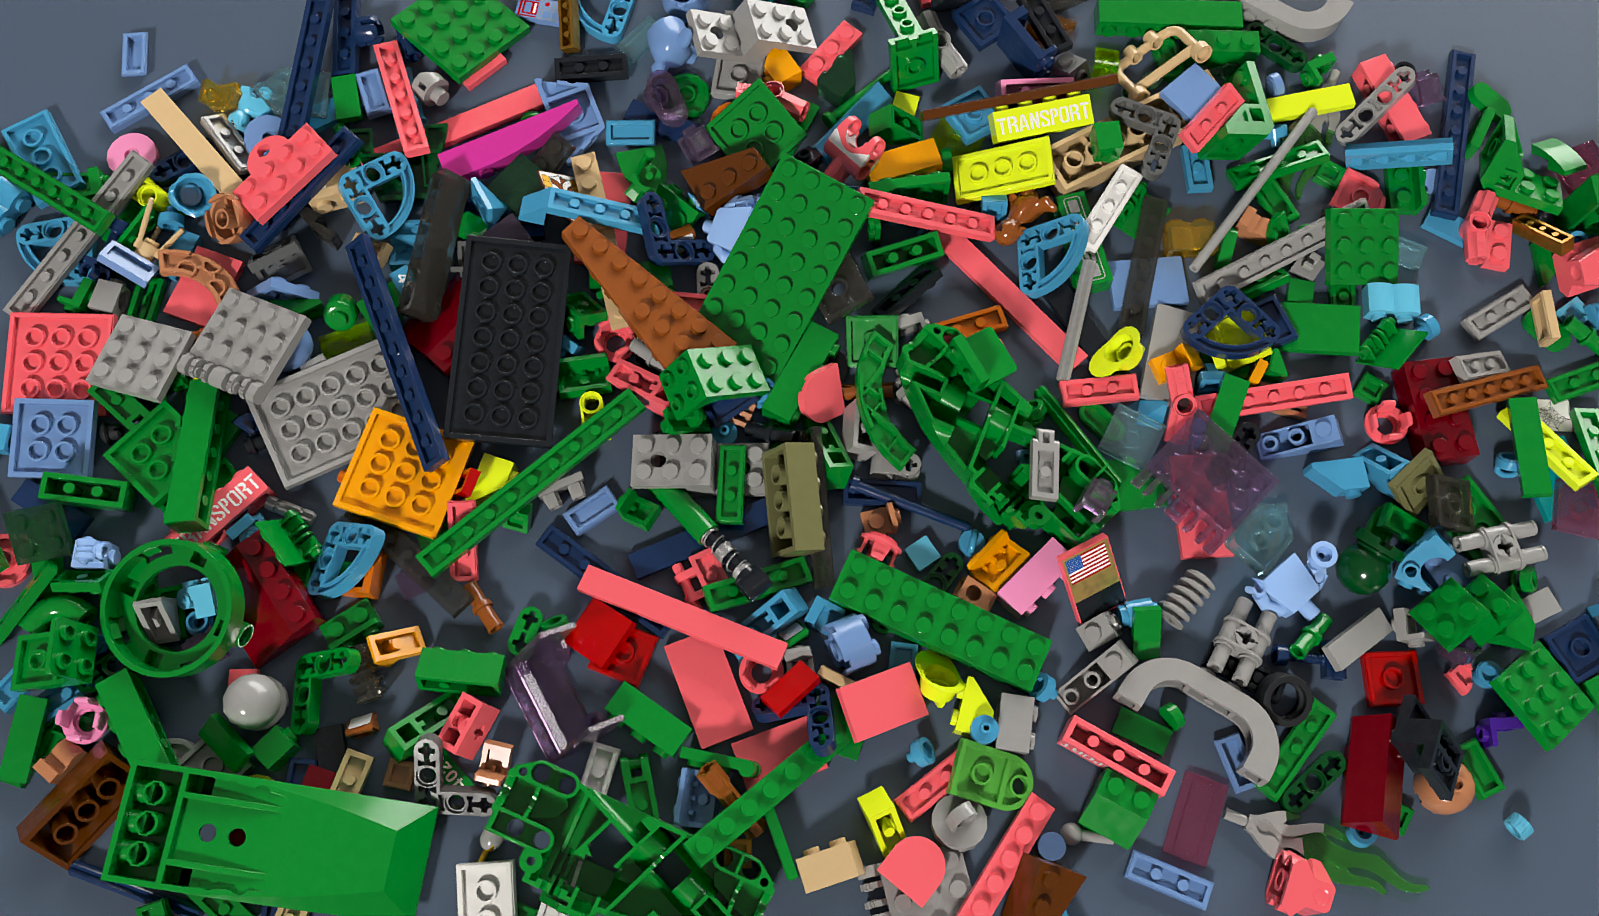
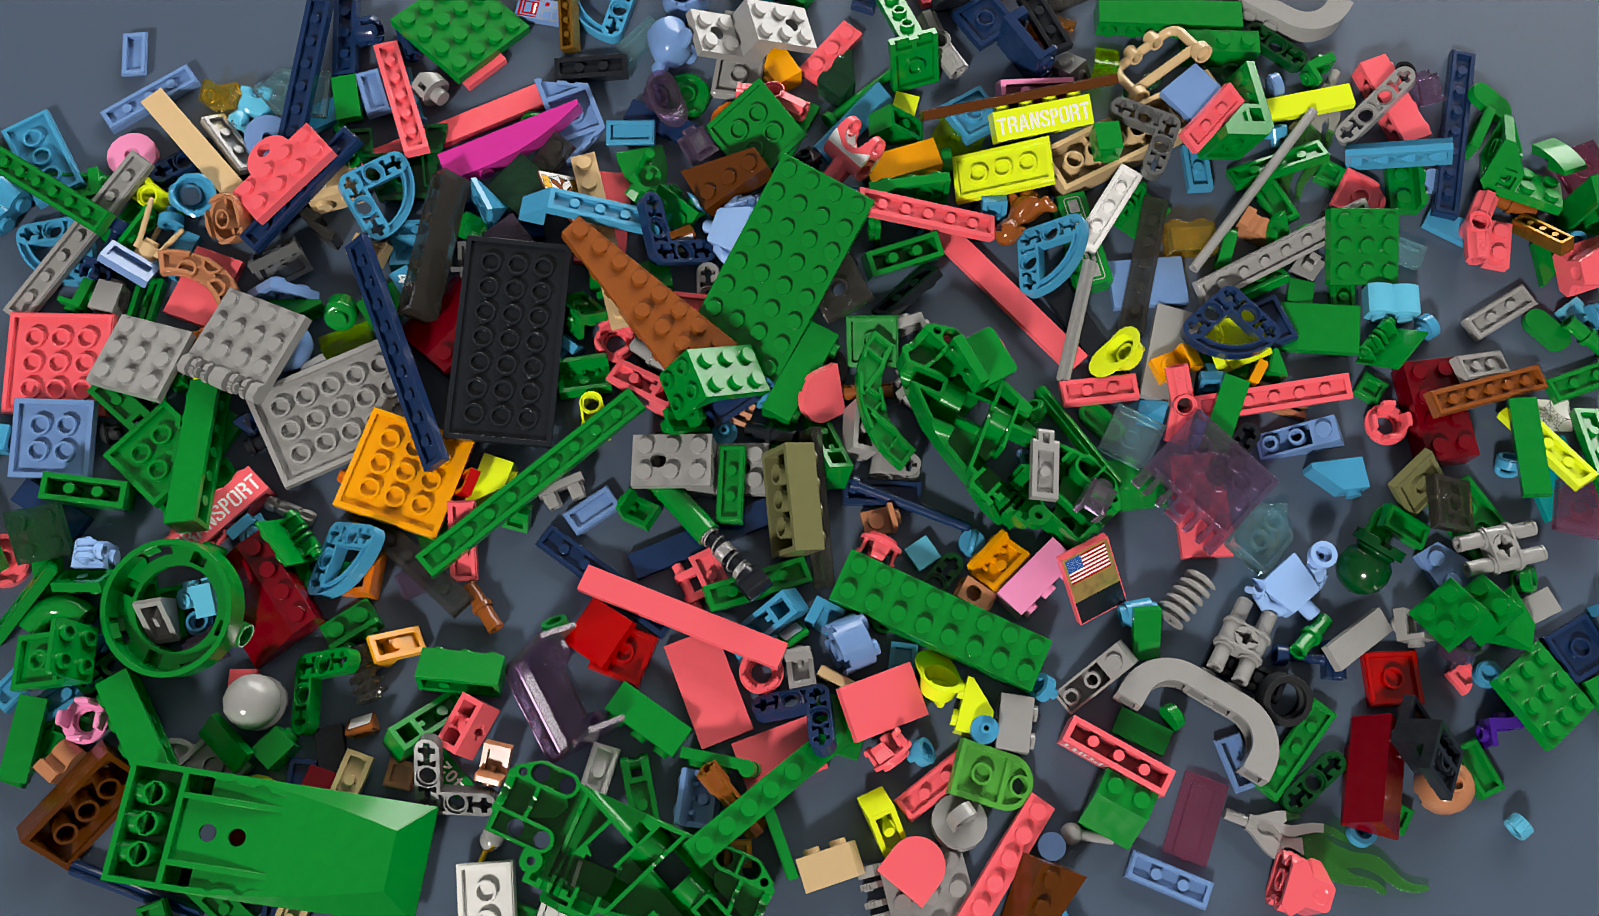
(521, 626): green beam -> none
(790, 689): red tile -> none
(890, 751): none -> coral piece
(979, 320): orange tile -> none
(1100, 630): light grey bracket -> none
(1165, 53): green tile -> none
(1381, 466): dark azure slope -> none
(1429, 546): dark azure tile -> none
(1545, 318): tan tile -> none

